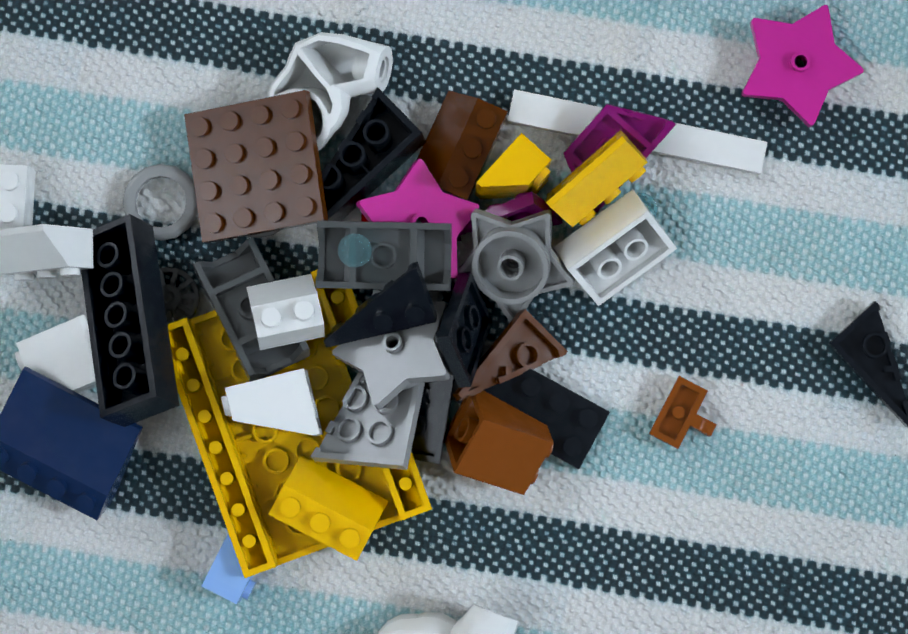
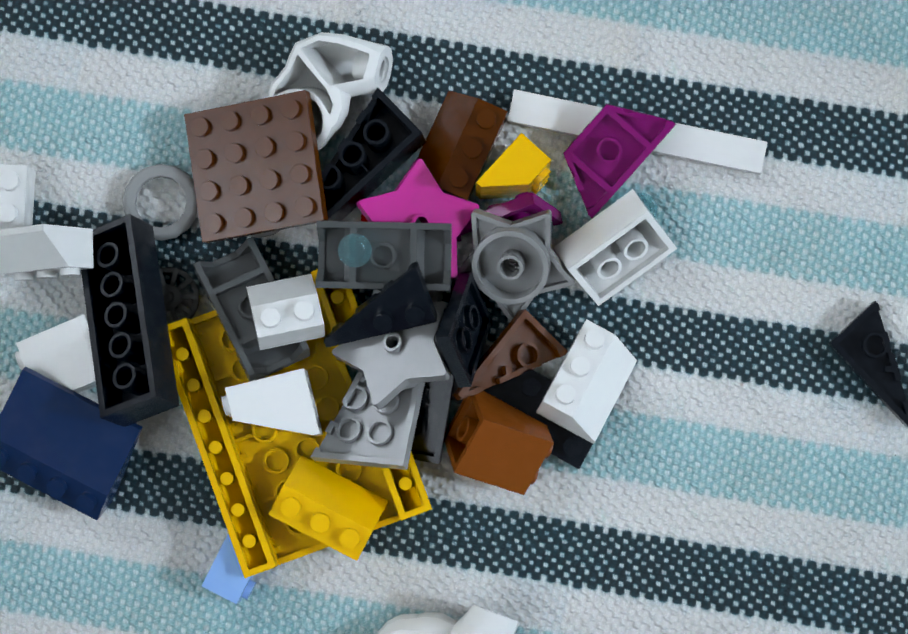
(588, 382): none -> white slope
(597, 180): yellow slope -> none
(681, 413): dark orange plate -> none
(778, 76): dark pink plate -> none

